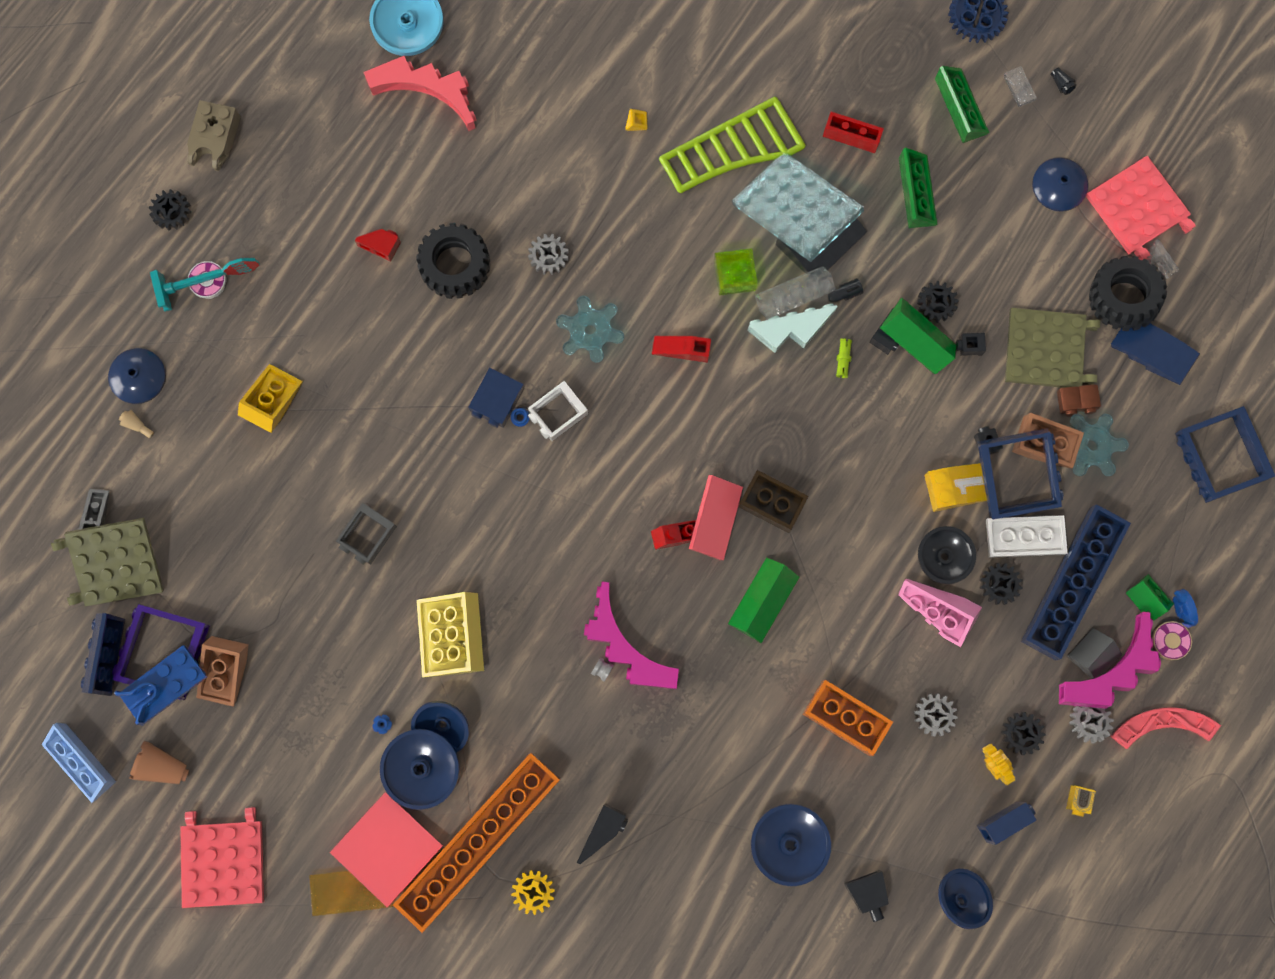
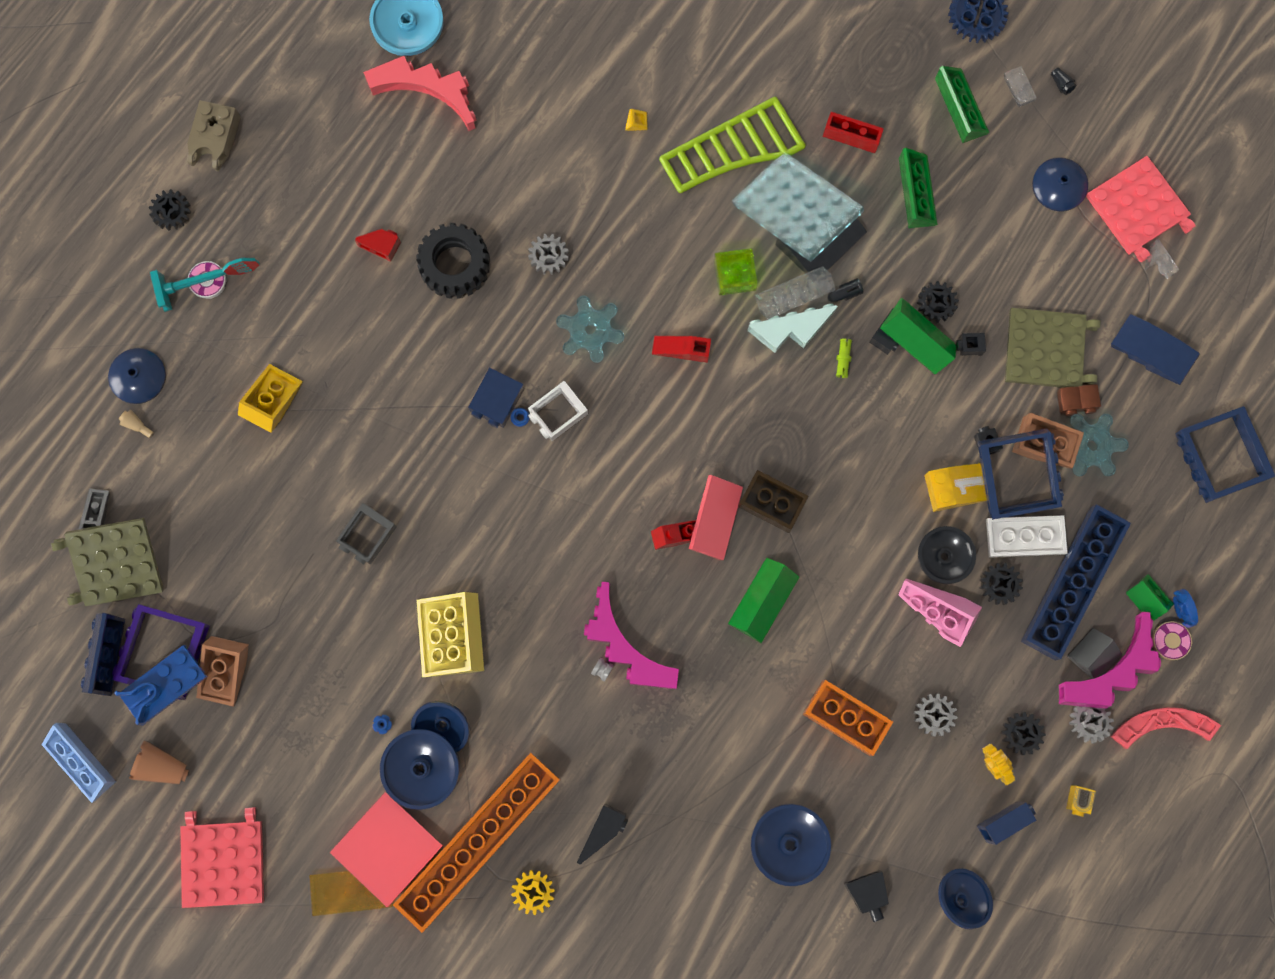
(1133, 272): black tyre -> none

